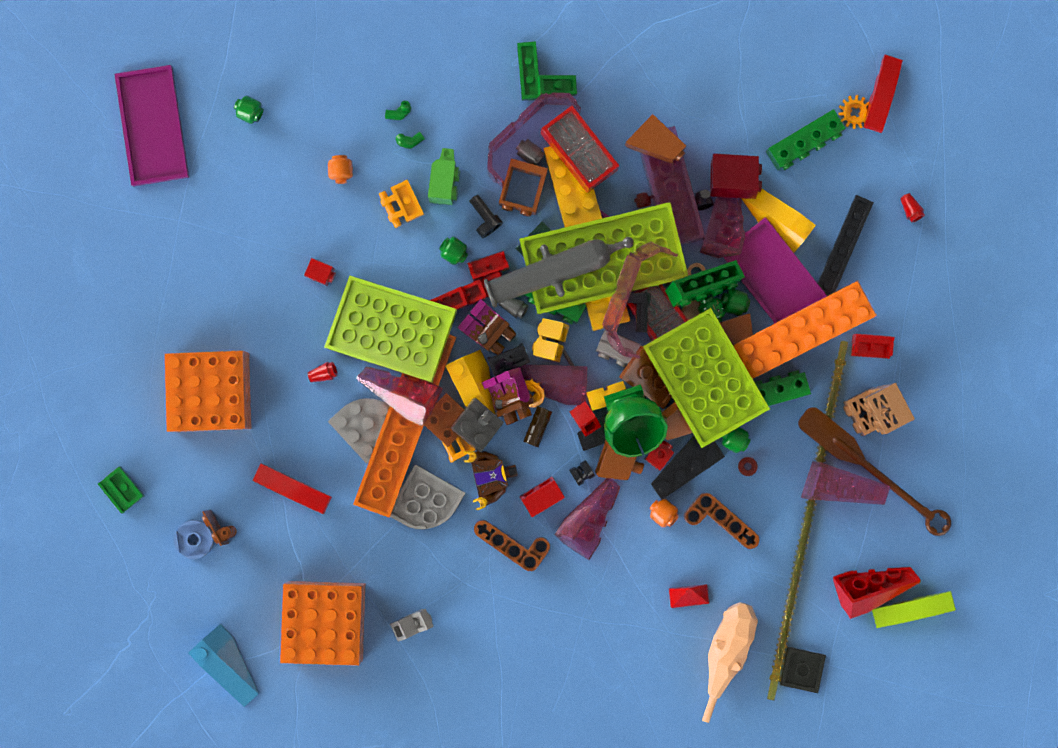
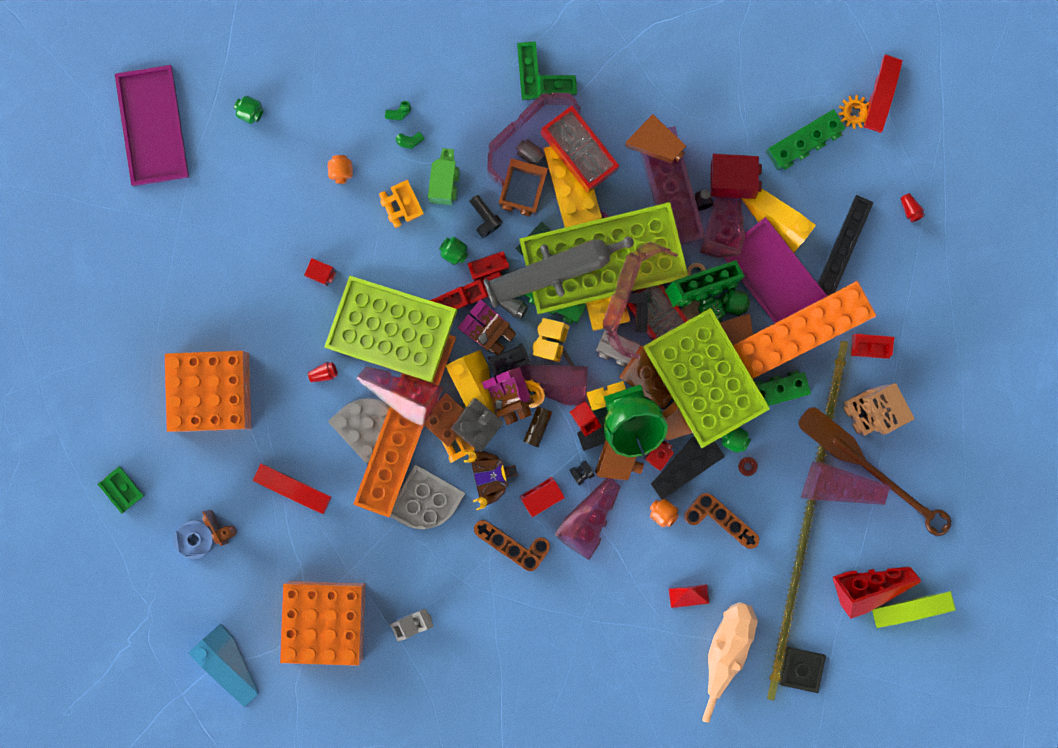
(642, 200): clear red plate -> none

